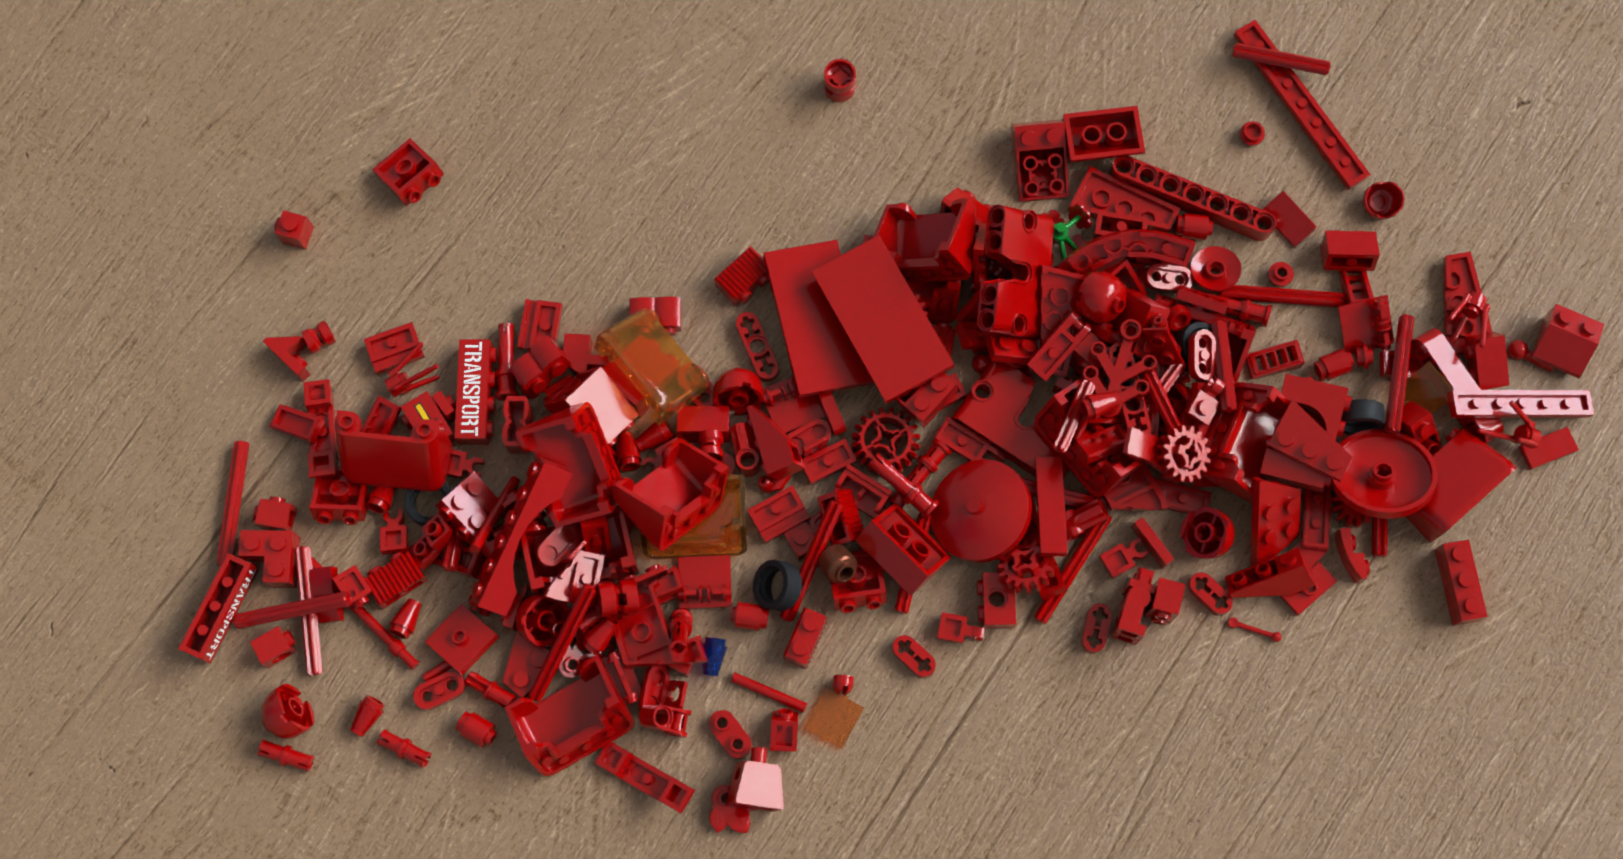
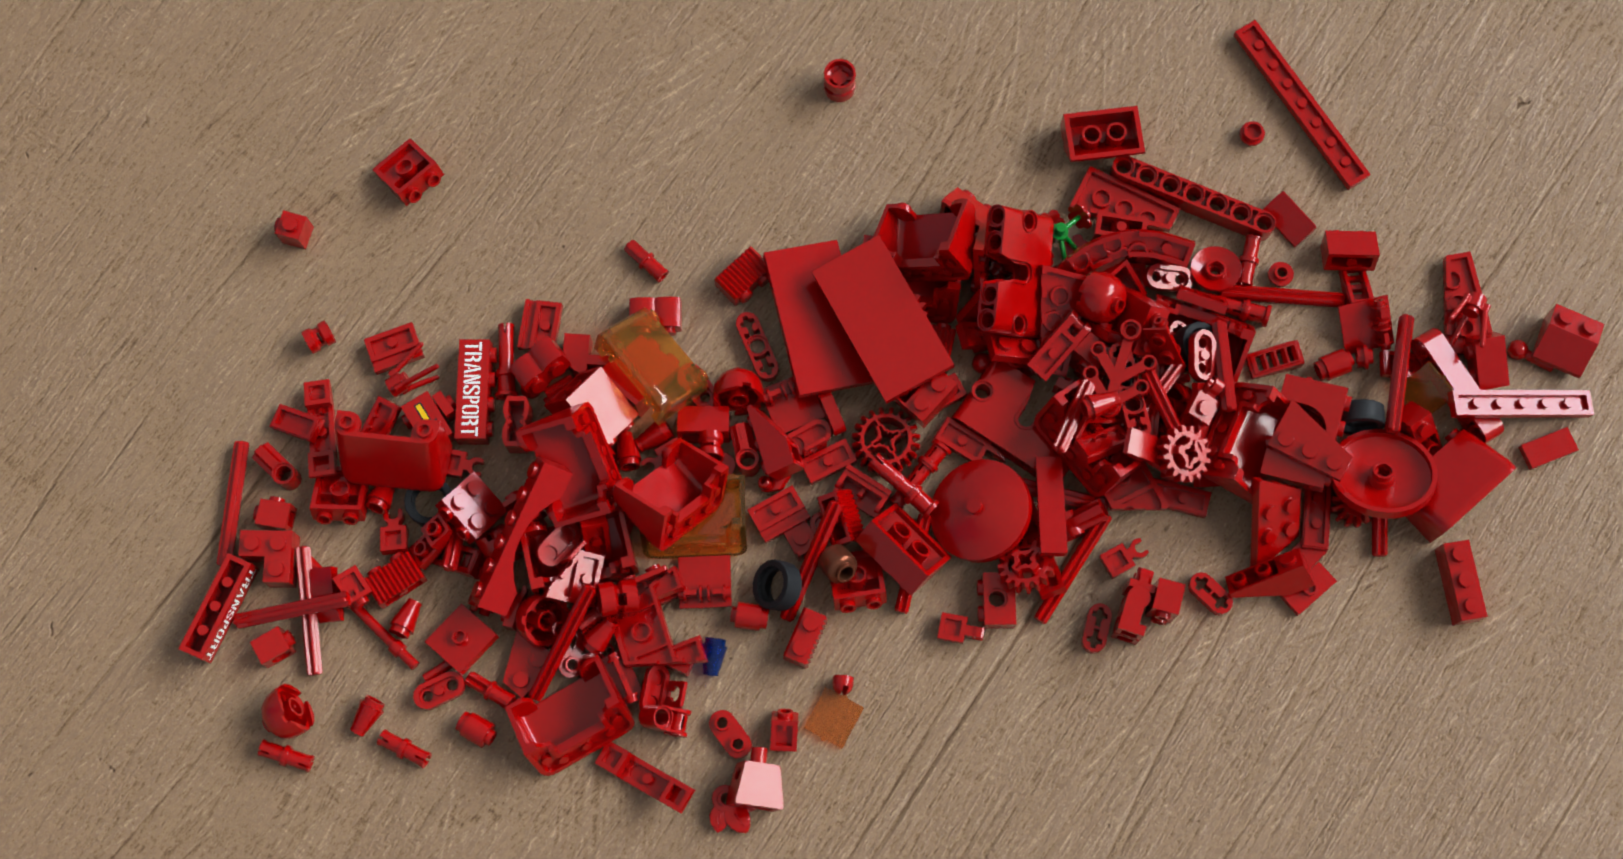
(277, 466): none -> red piece
(287, 351): red slope -> none
(493, 515): red bar -> none
(646, 260): none -> red axle
(680, 631): red pin -> none
(769, 692): red bar -> none
(918, 652): red beam -> none
(1040, 159): red slope -> none
(1152, 543): red tile -> none
(1178, 317): red tile -> none
(1193, 226): red brick -> none
(1207, 533): red cylinder -> none
(1233, 623): red hinge -> none
(1249, 259): none -> red pin
(1281, 59): red axle -> none
(1354, 563): red slope -> none
(1383, 200): red hair -> none
(1524, 434): red plant -> none

